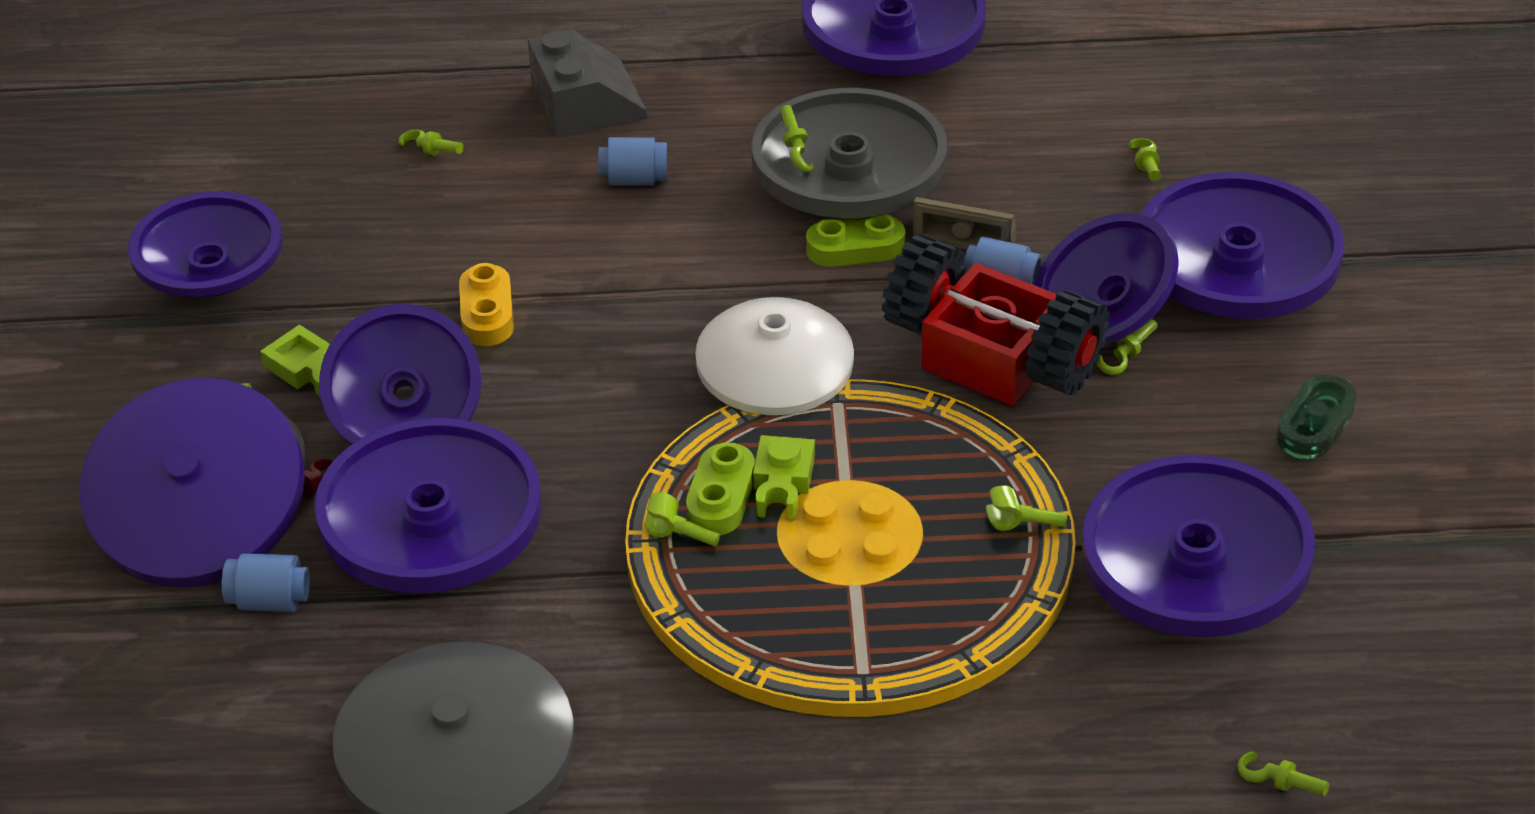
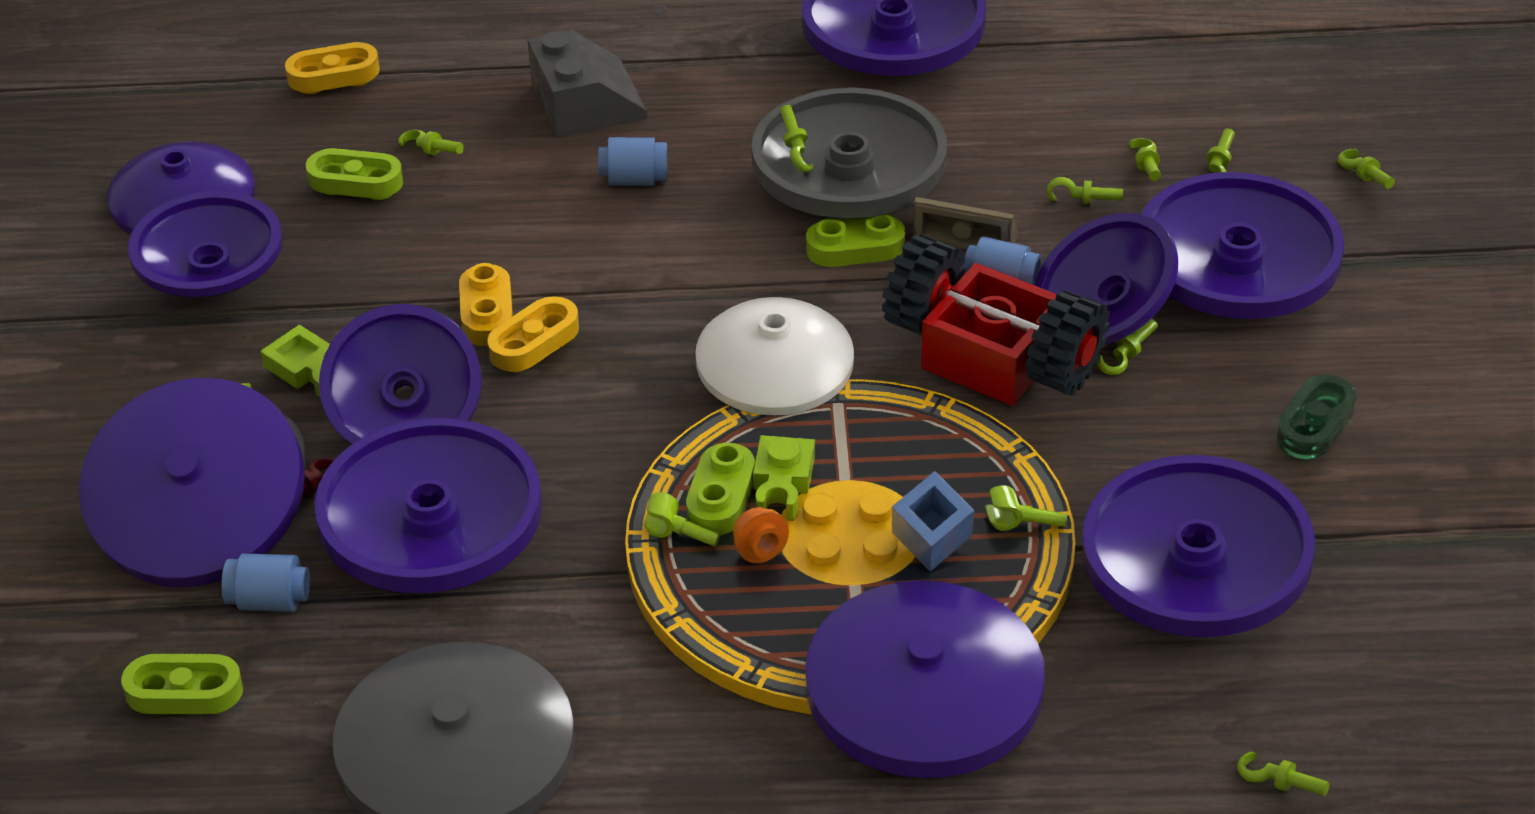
(173, 173): none -> dark purple dish
(182, 683): none -> lime plate
(332, 67): none -> yellow plate
(354, 173): none -> lime plate
(533, 334): none -> yellow plate
(755, 524): none -> orange plate
(924, 679): none -> dark purple dish
(932, 520): none -> medium blue brick
(1086, 192): none -> lime hand
(1219, 156): none -> lime hand
(1366, 168): none -> lime hand

